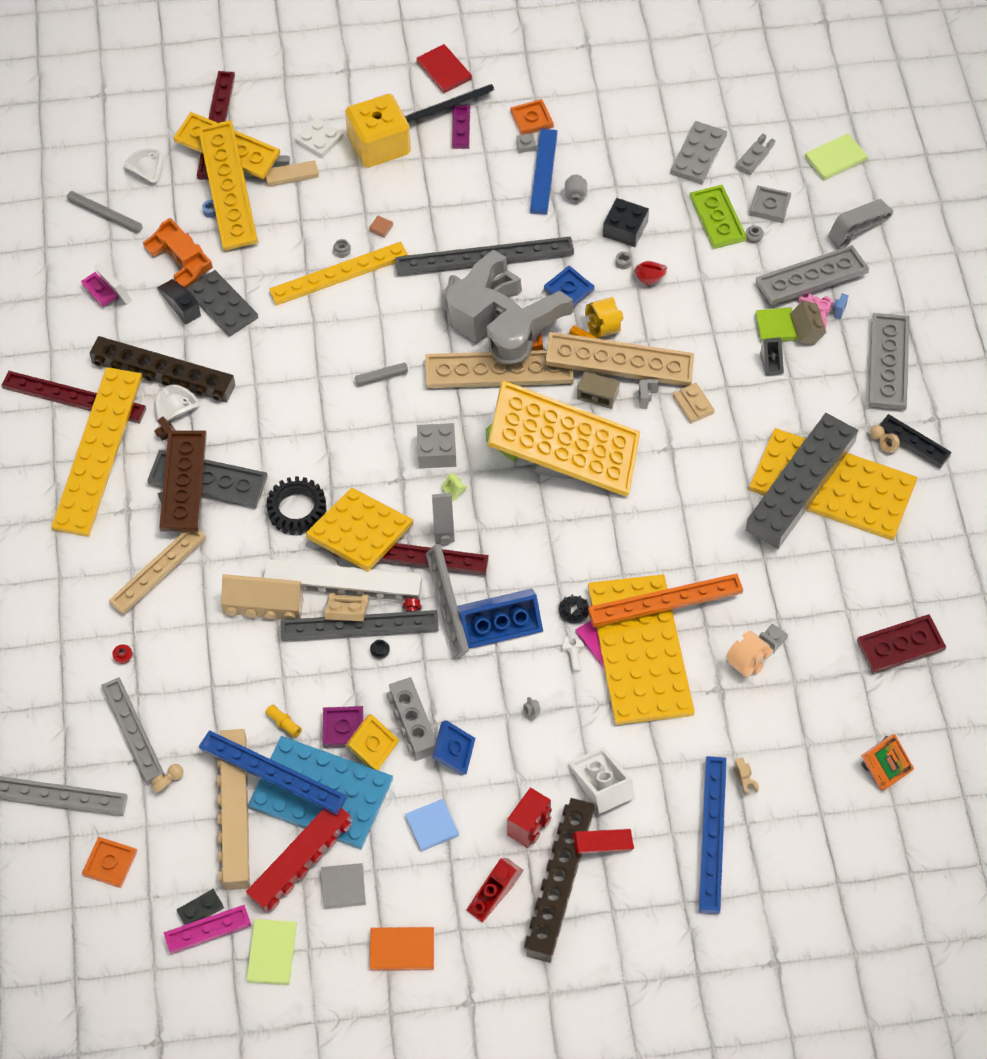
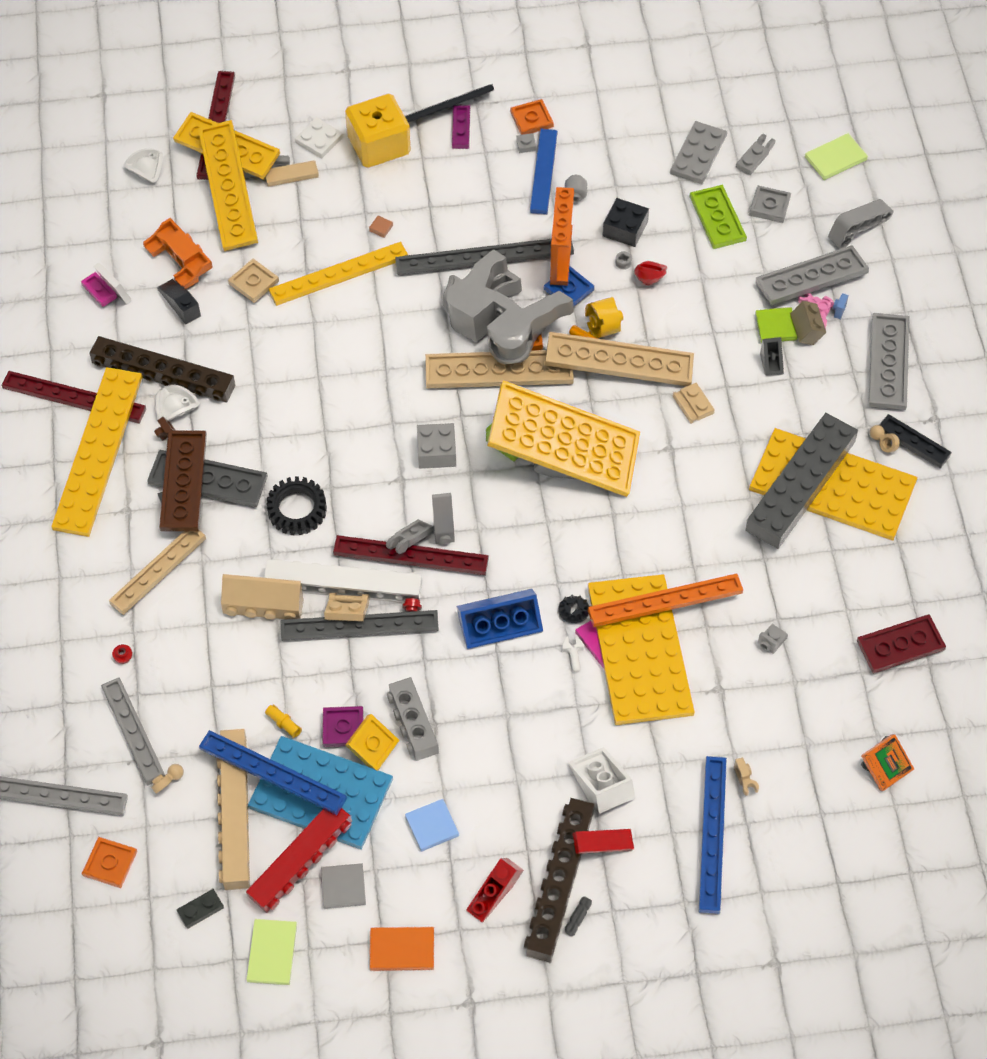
(104, 211): light grey axle -> none
(207, 929): dark pink plate -> none
(209, 213): medium blue bush -> none
(222, 303): dark grey plate -> none
(253, 280): none -> tan plate
(342, 243): light grey plate -> none
(359, 529): yellow plate -> none
(379, 649): black plate -> none
(381, 374): light grey axle -> none
(409, 535): none -> light grey hinge
(444, 68): red tile -> none
(447, 602): light grey tile -> none
(453, 747): blue plate -> none
(454, 486): yellowish green tile -> none
(529, 818): red brick -> none
(531, 708): light grey plate -> none
(561, 236): none -> orange panel
(578, 916): none -> dark grey axle
(598, 390): dark tan brick -> none
(646, 387): light grey bracket -> none
(748, 654): light nougat brick -> none
(754, 233): light grey plate -> none

